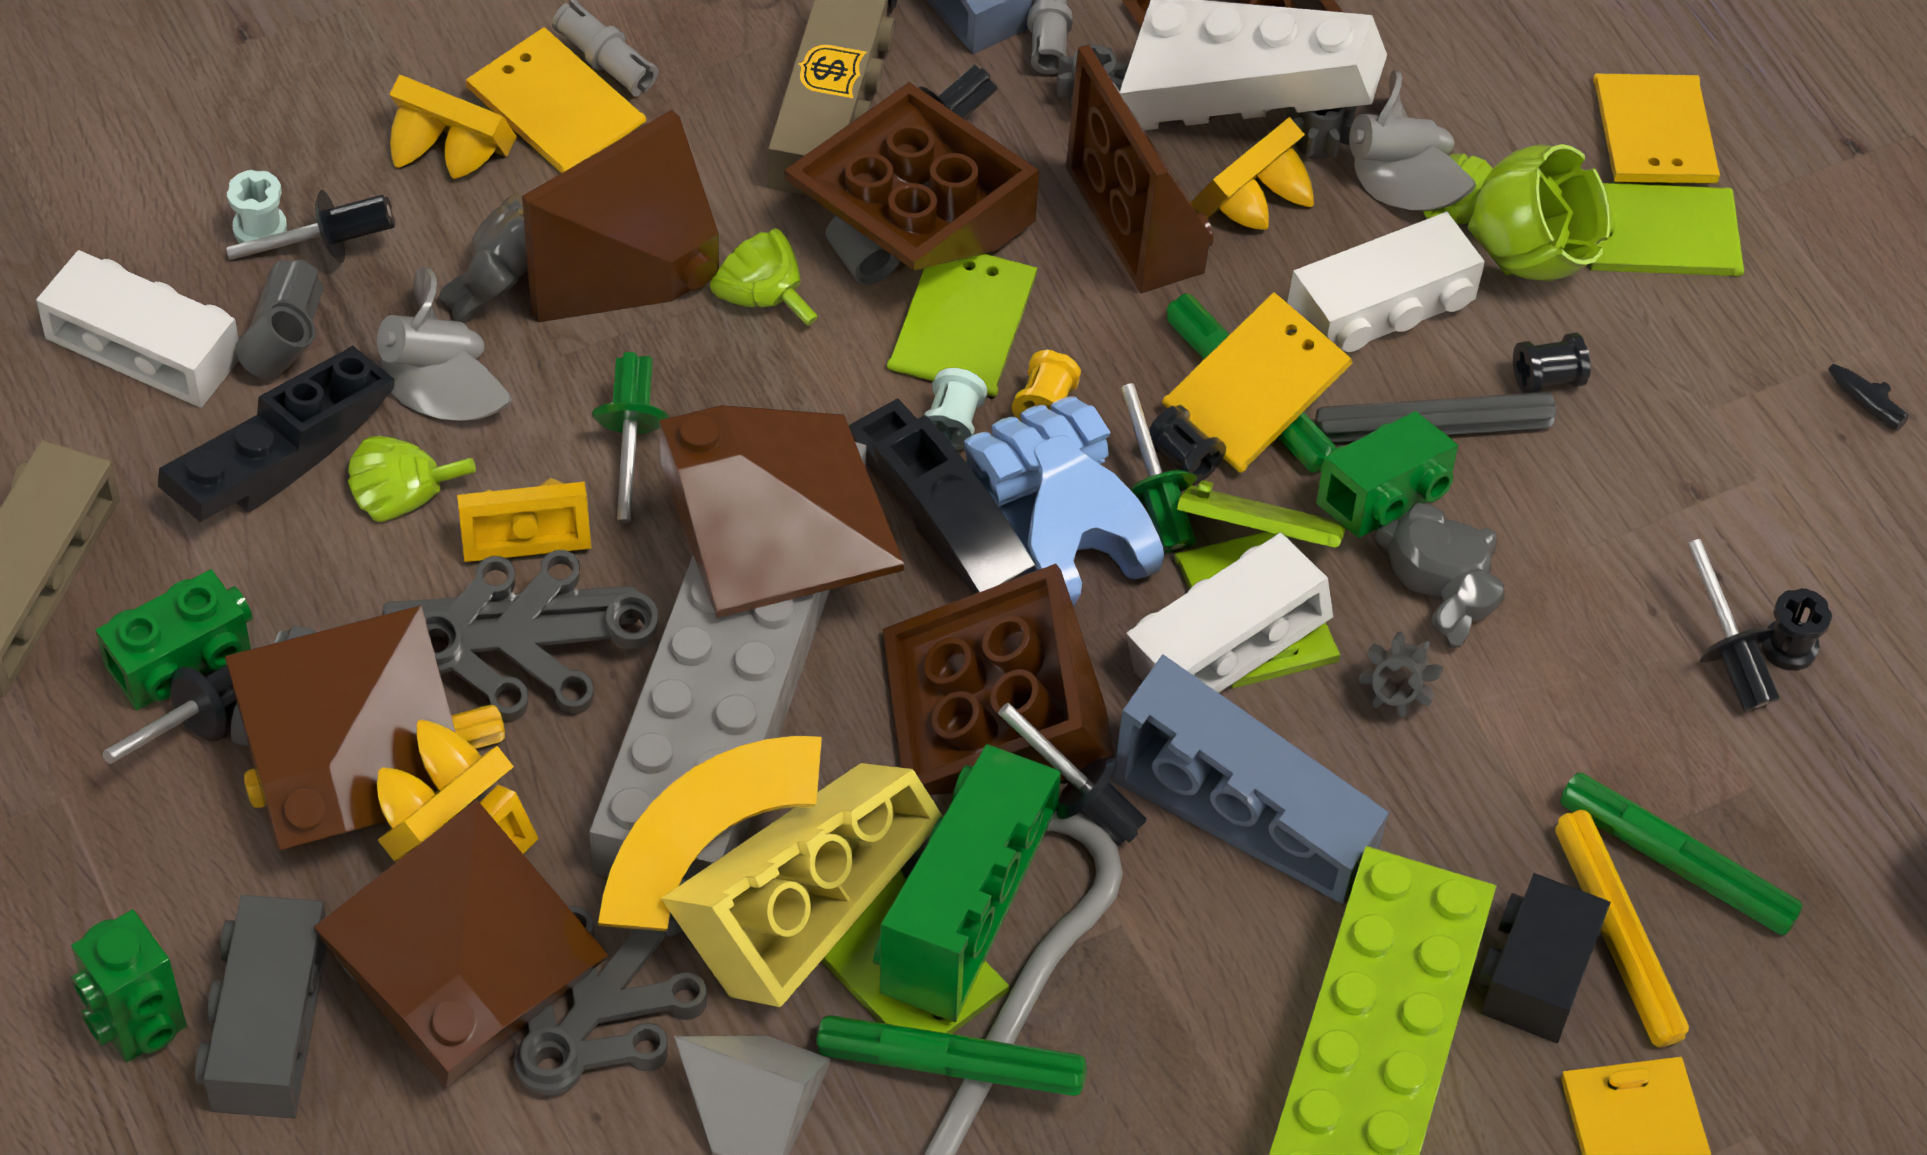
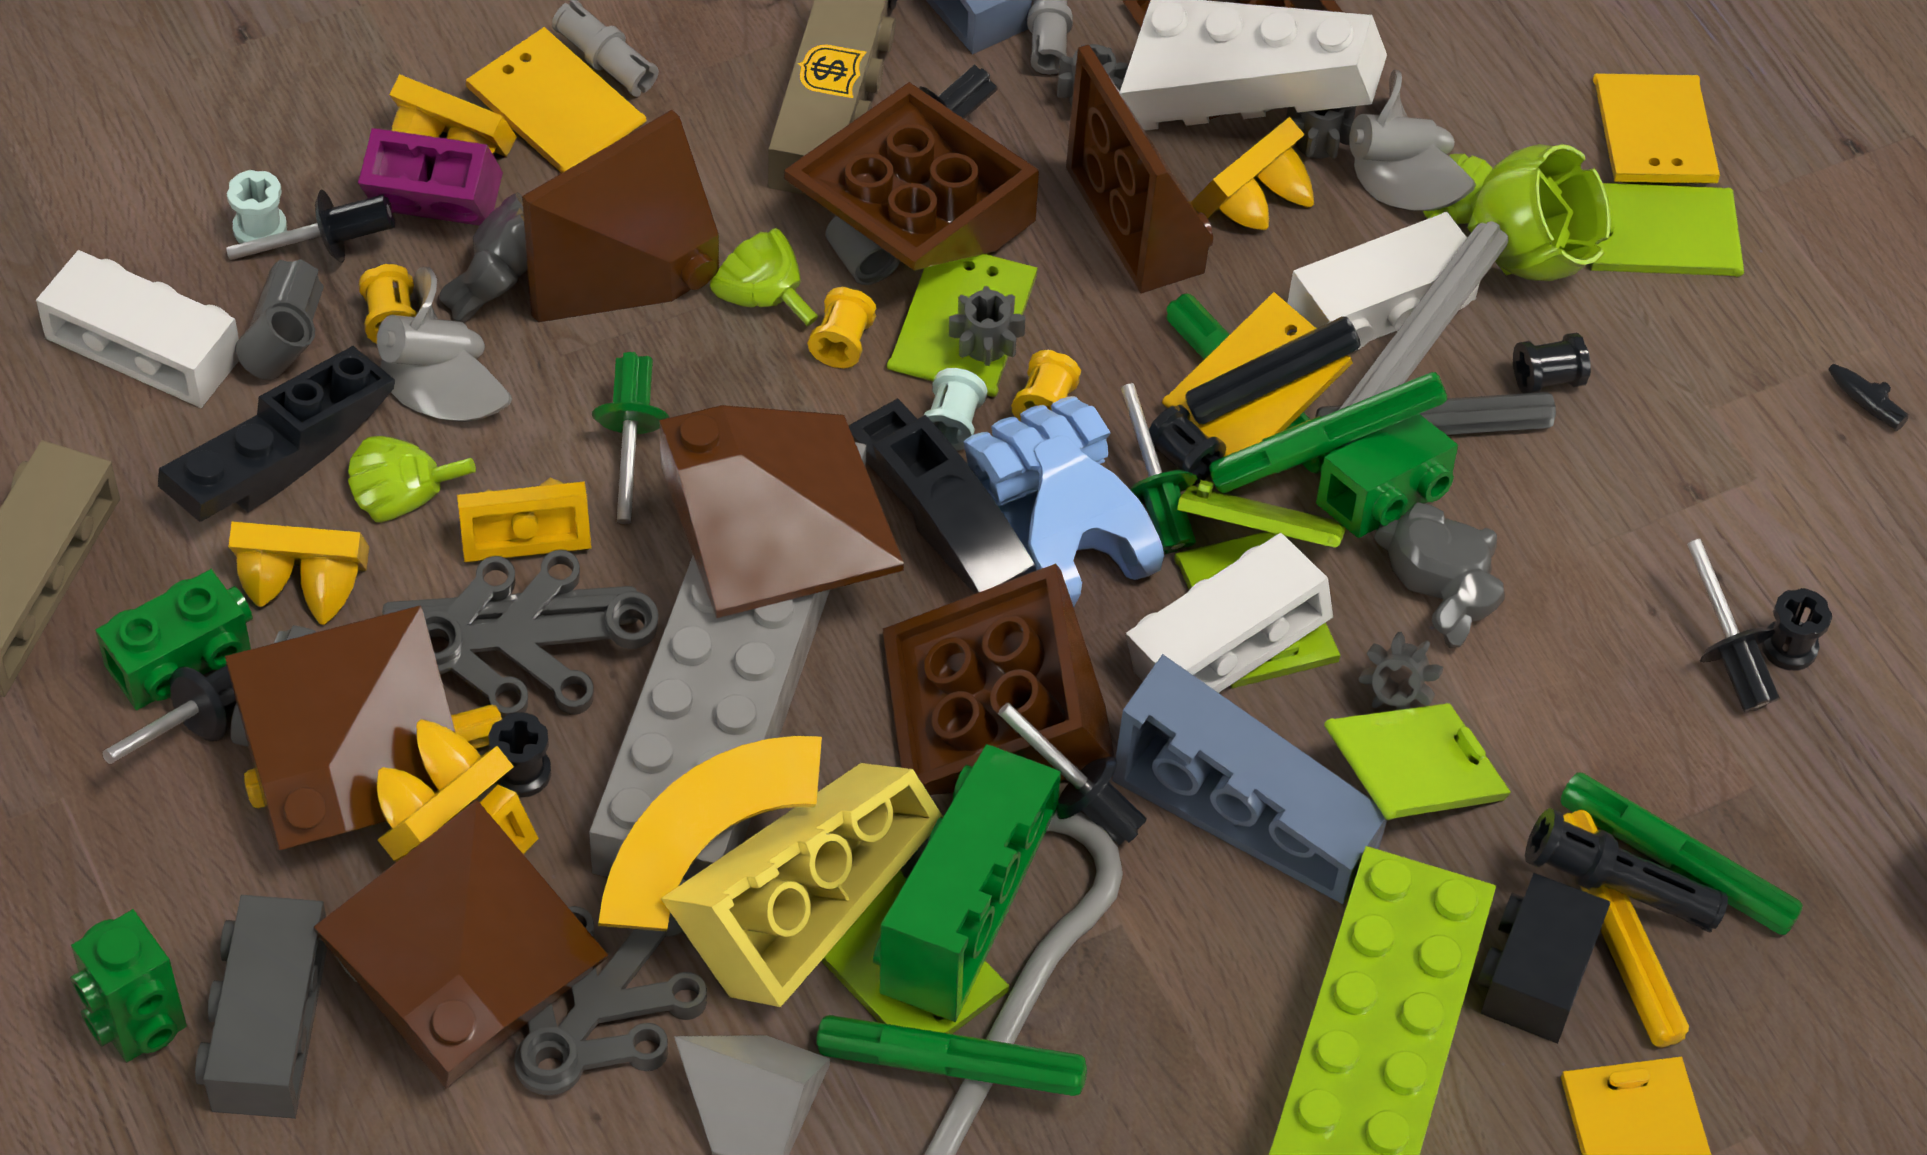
(325, 557): none -> yellow tile
(382, 298): none -> yellow bush
(431, 176): none -> magenta brick
(525, 746): none -> black bush
(845, 319): none -> yellow bush
(986, 325): none -> dark grey gear
(1272, 370): none -> black axle
(1327, 432): none -> green axle
(1417, 760): none -> lime container
(1432, 313): none -> light grey axle
(1599, 861): none -> black pin

